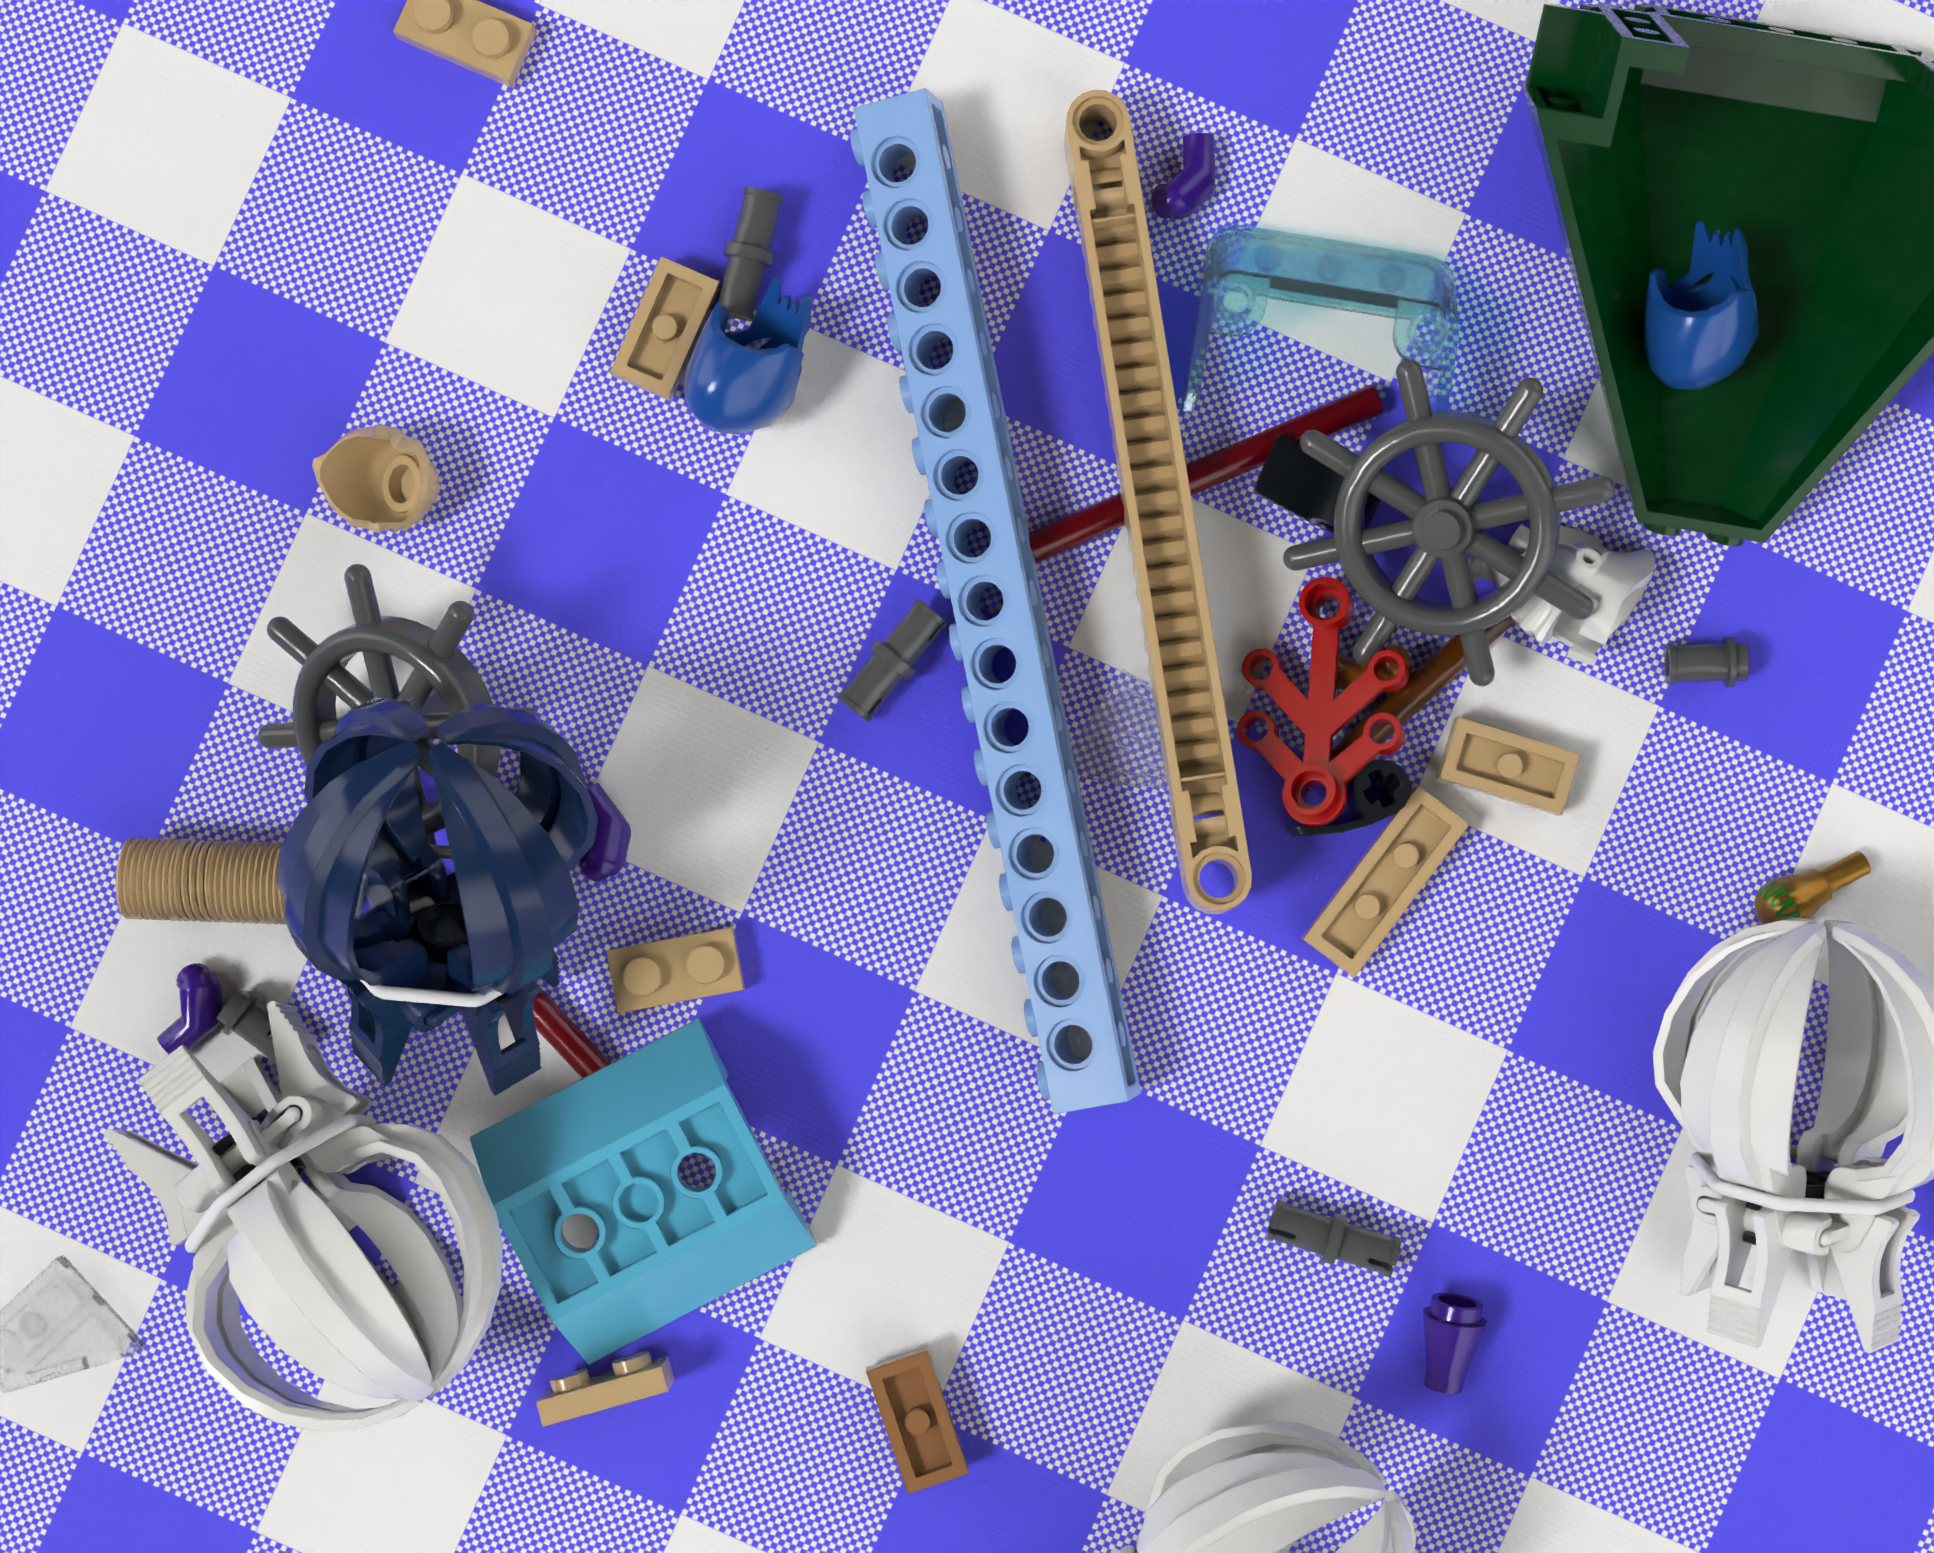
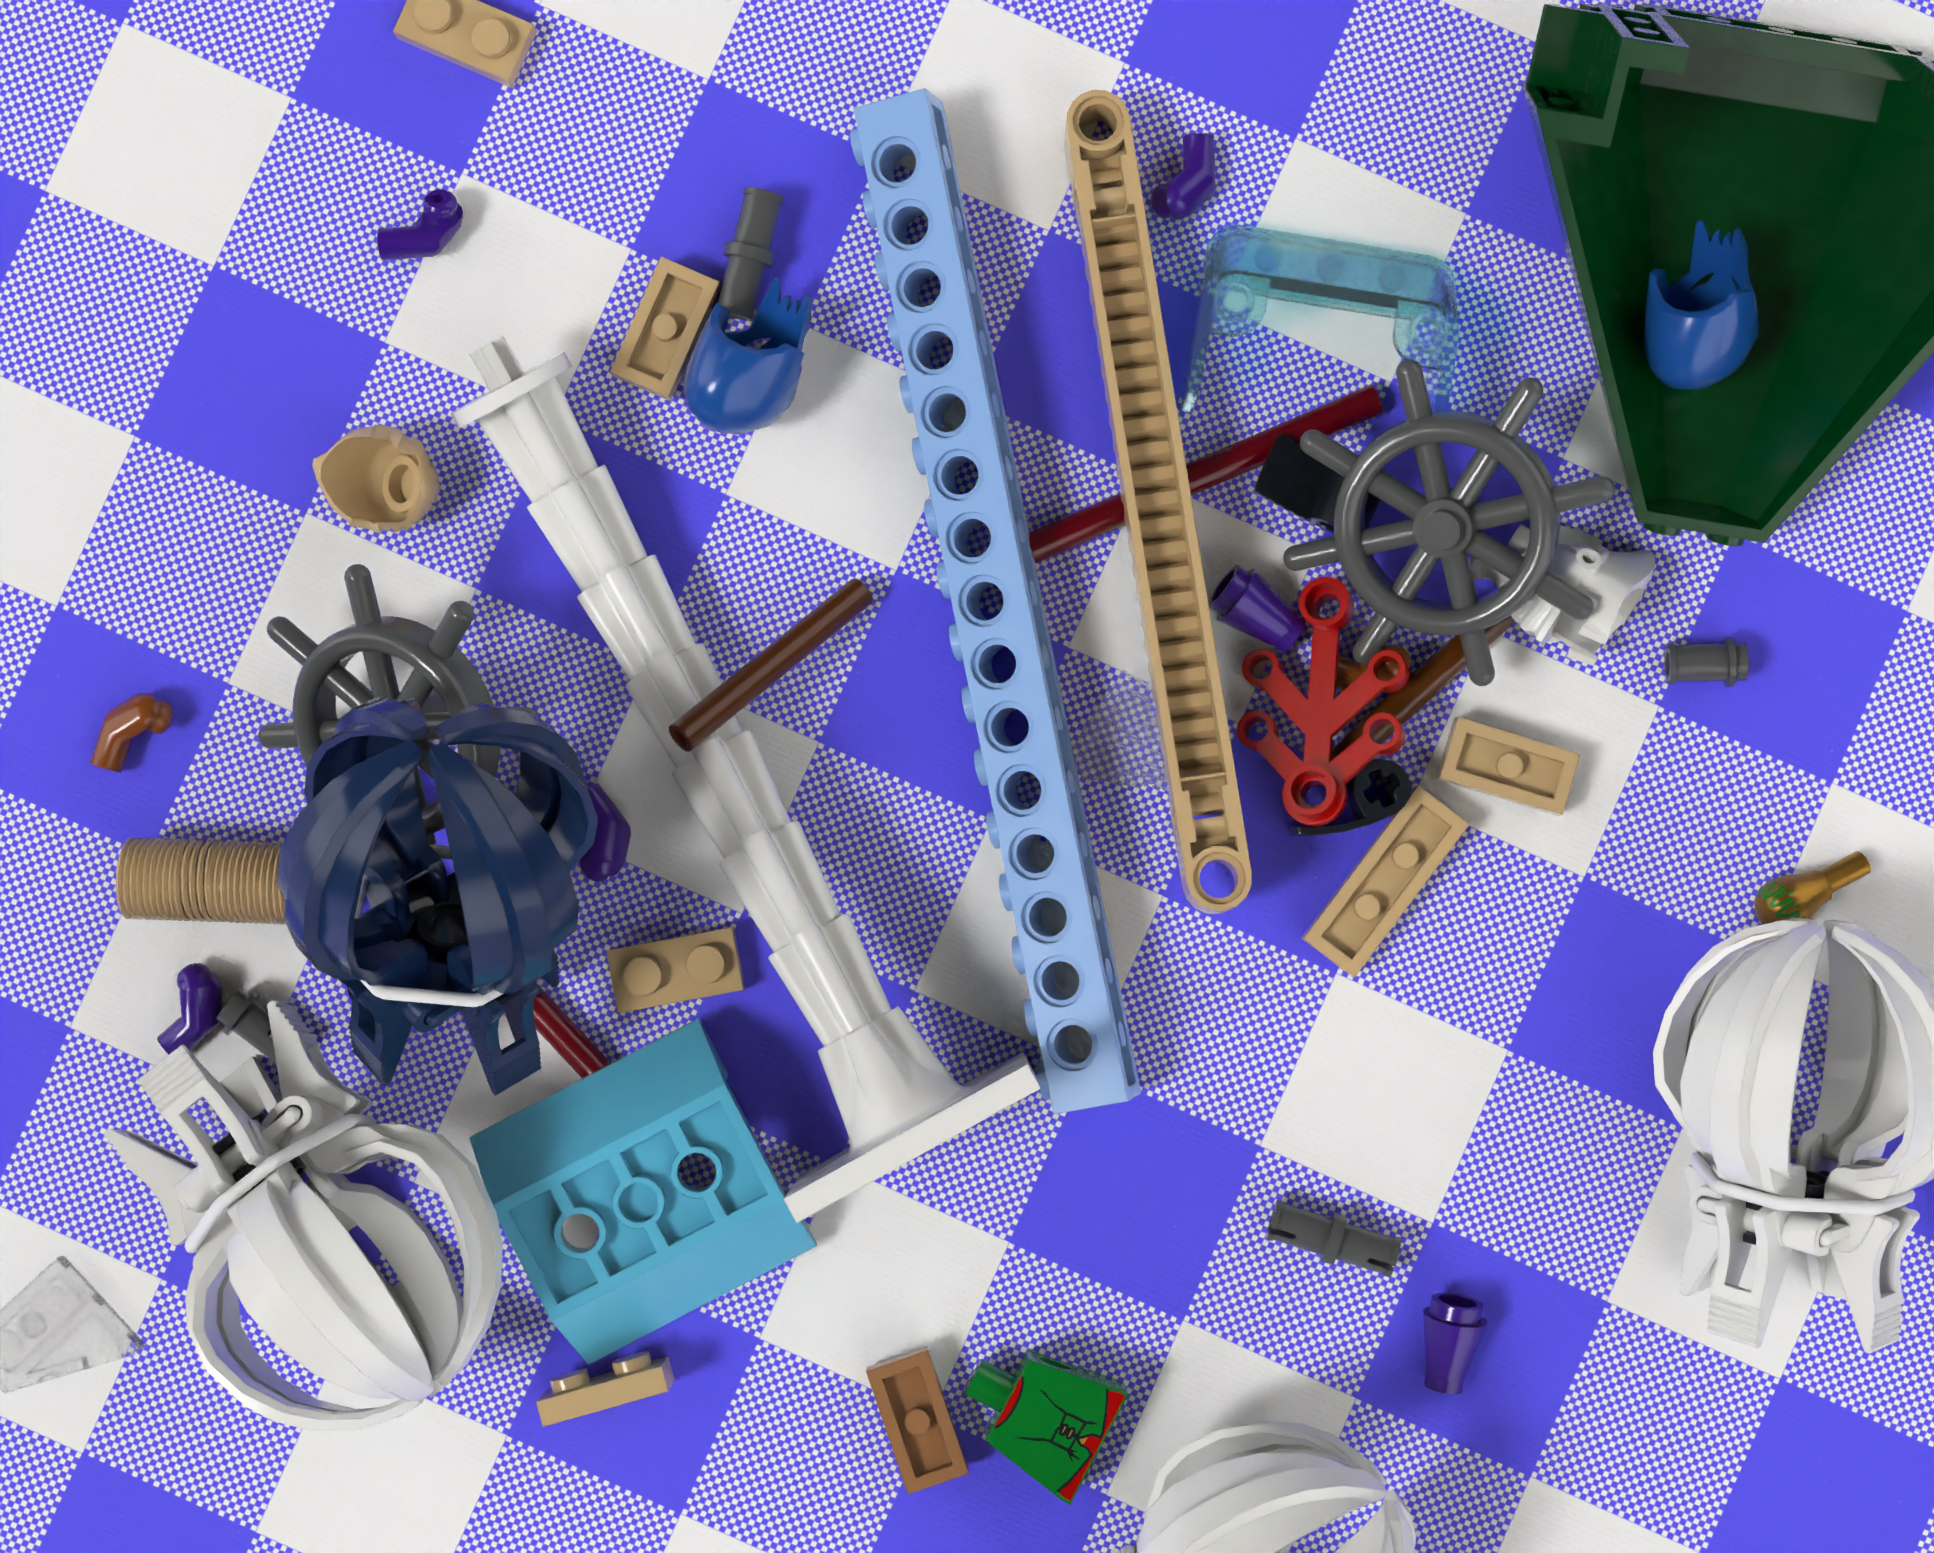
(125, 722): none -> dark orange arm
(430, 232): none -> dark purple arm
(770, 665): none -> reddish brown piece
(879, 1067): none -> white plant
(892, 660): dark grey pin -> none
(1048, 1417): none -> green torso
(1255, 608): none -> dark purple cone

